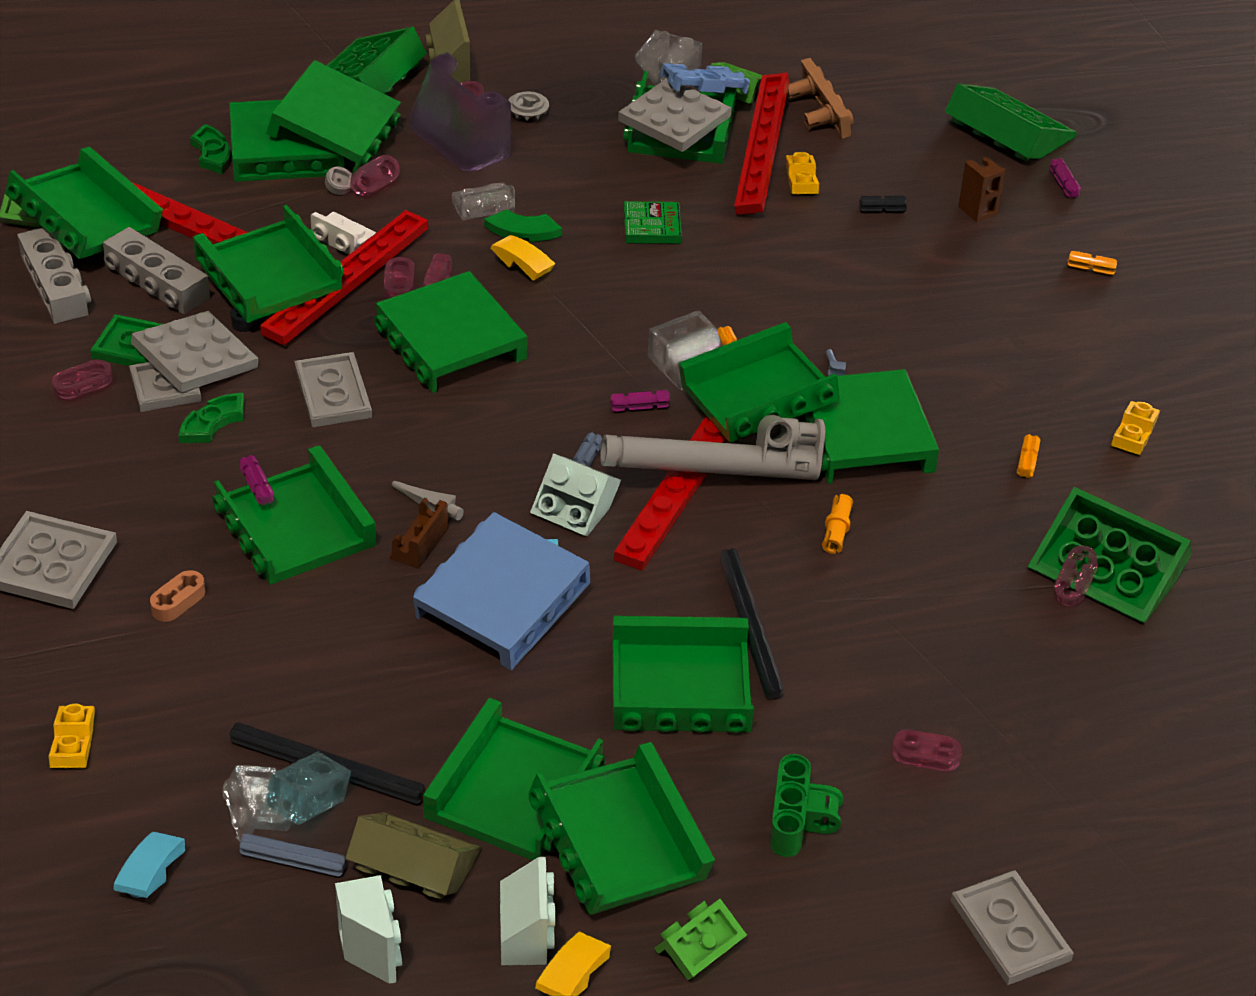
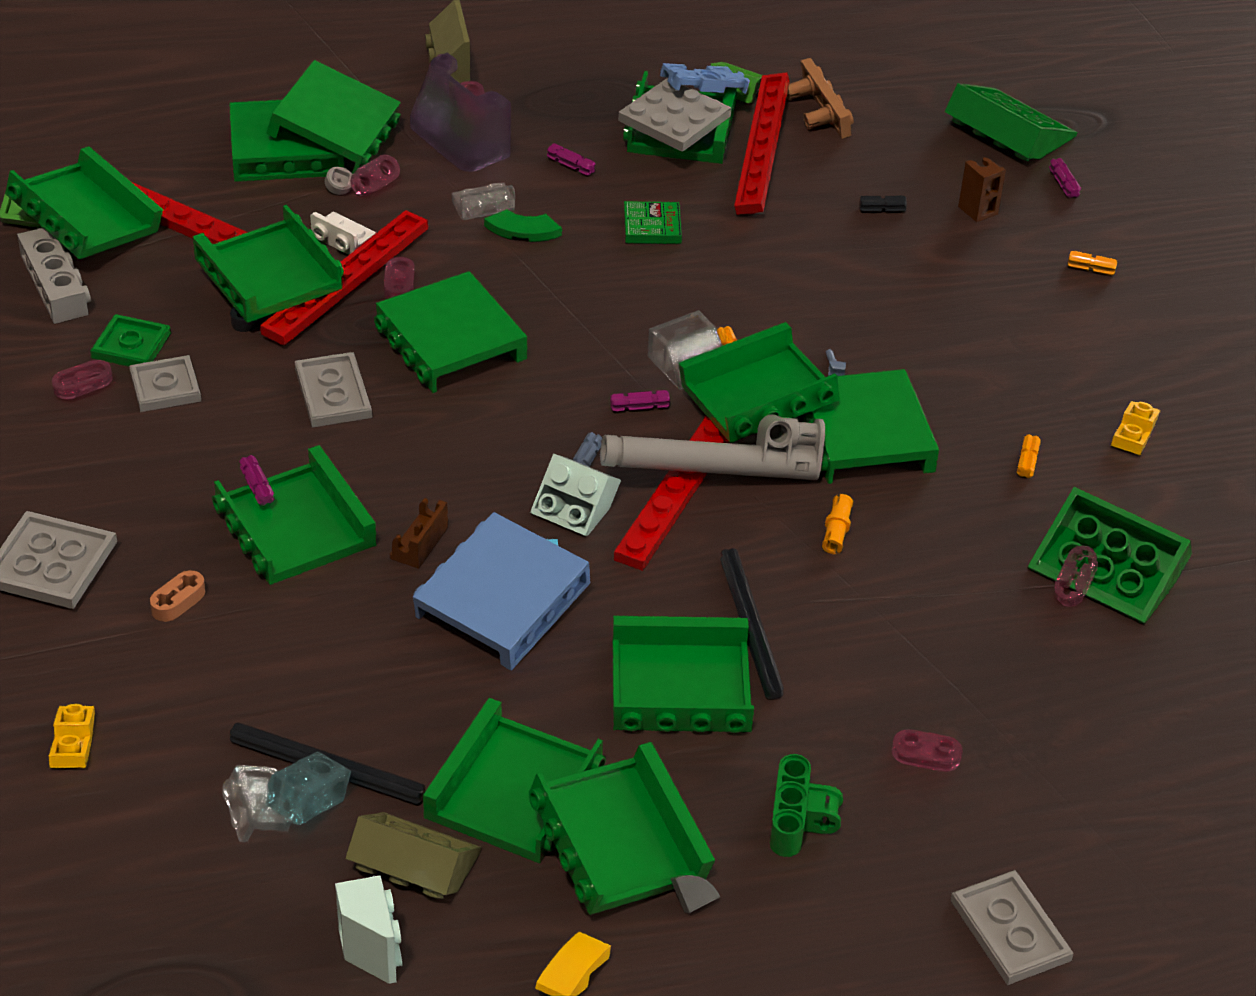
(147, 864): medium azure slope -> none
(156, 270): light grey brick -> none
(194, 351): light grey plate -> none
(204, 423): green tile -> none
(214, 149): green tile -> none
(292, 854): sand blue axle -> none
(381, 58): green slope -> none
(419, 494): light grey piece -> none
(439, 269): clear pink beam -> none
(520, 252): yellow slope -> none
(527, 915): light aqua slope -> none
(528, 105): light grey gear -> none
(571, 159): none -> magenta axle
(670, 49): clear slope -> none
(693, 892): none -> dark grey tile
(702, 939): bright green bracket -> none
(802, 173): yellow slope -> none

